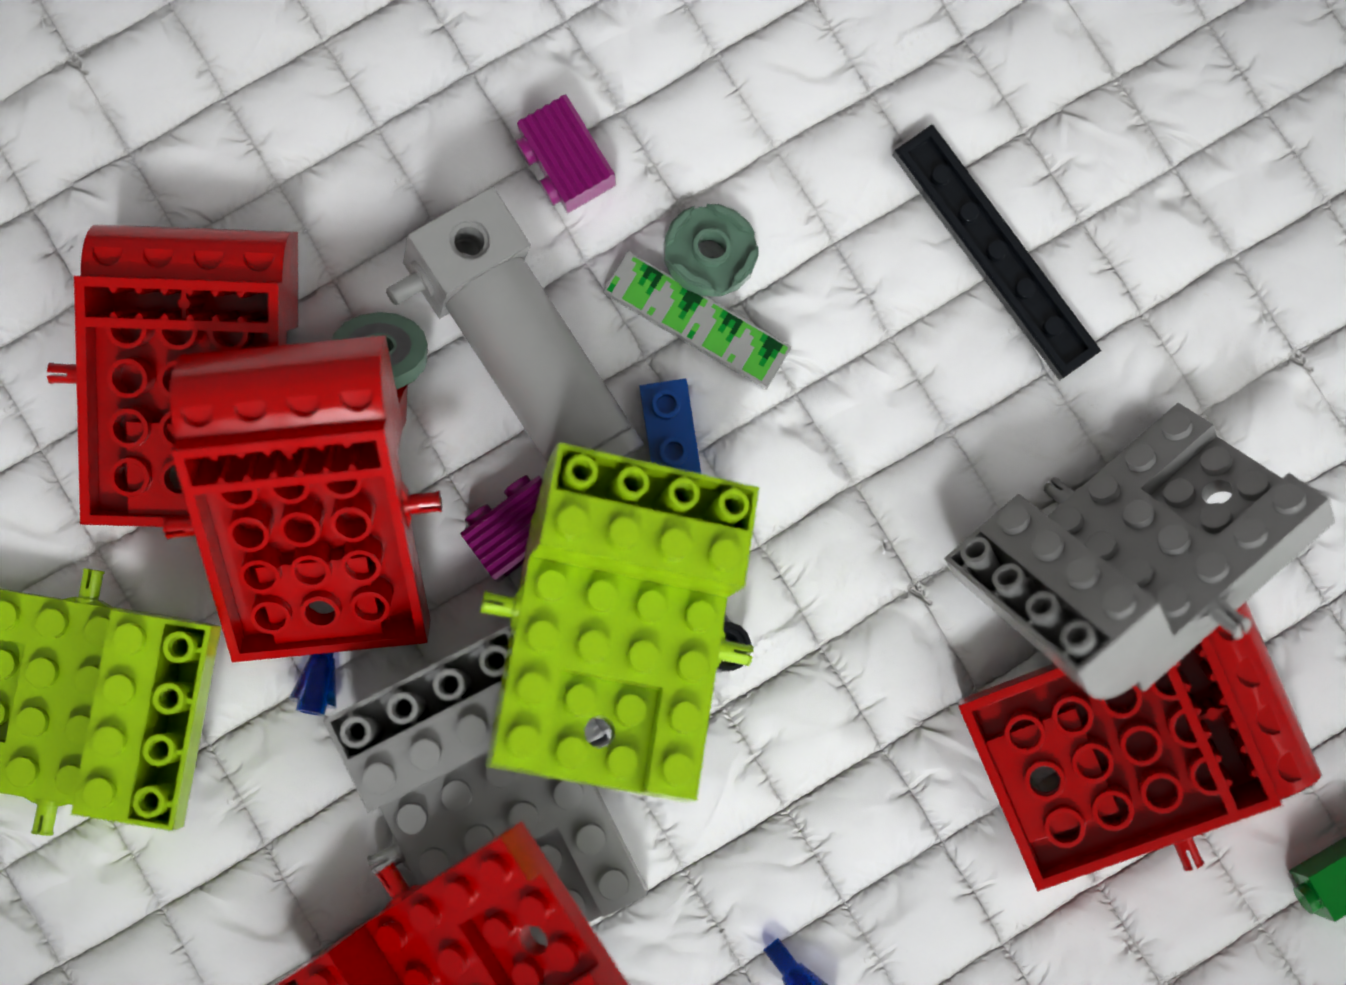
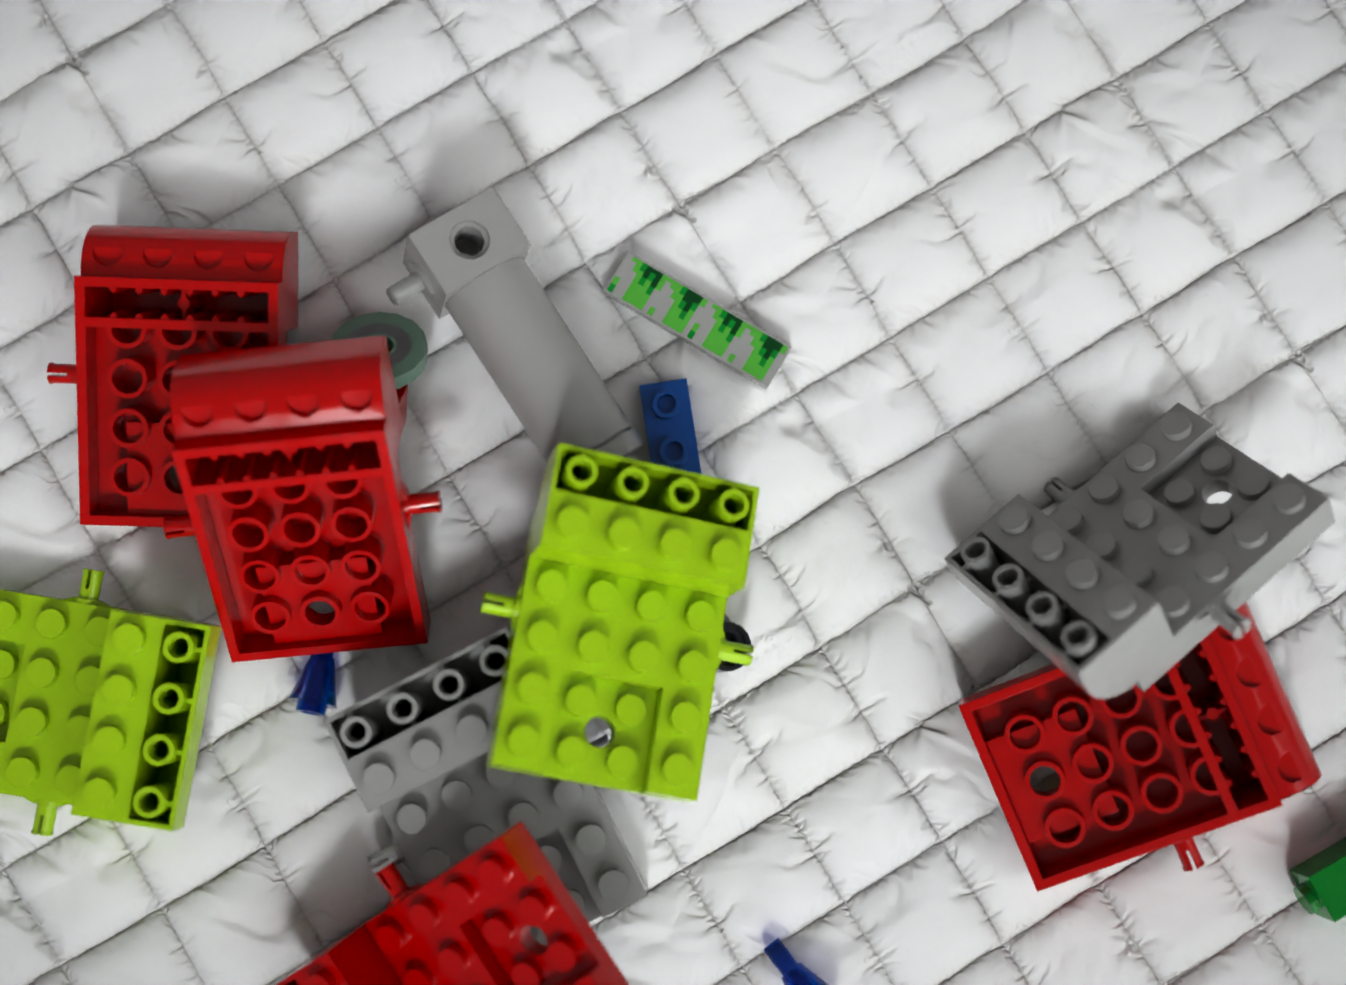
(502, 533): magenta brick -> none
(565, 153): magenta brick -> none
(704, 274): sand green tile -> none
(996, 252): black tile -> none

